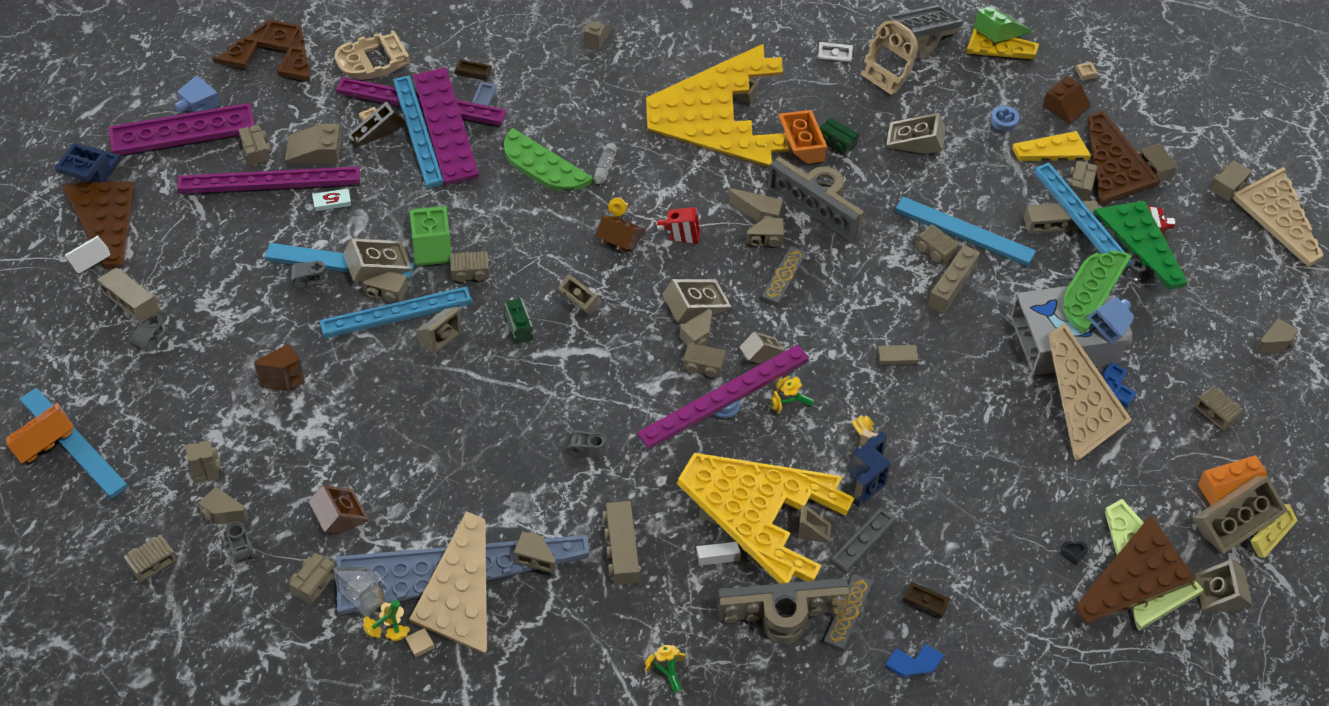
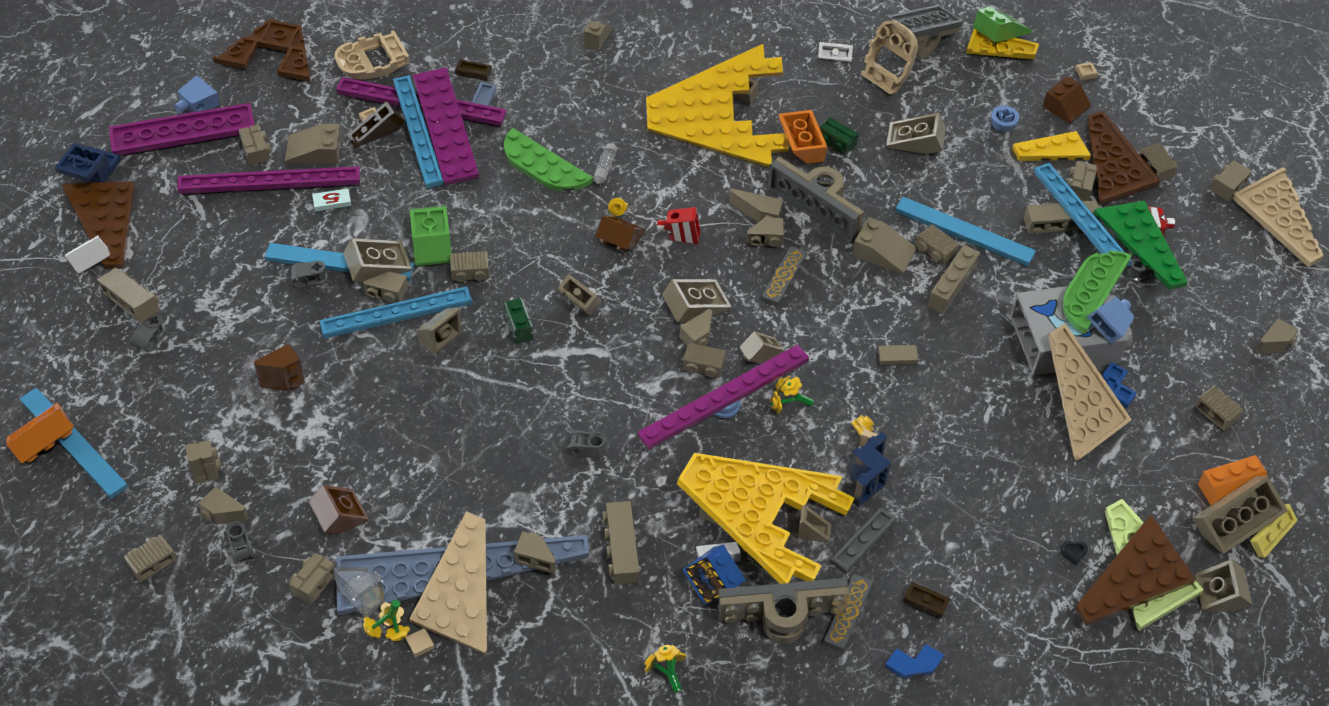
(713, 572): none -> slope
(883, 246): none -> dark tan slope

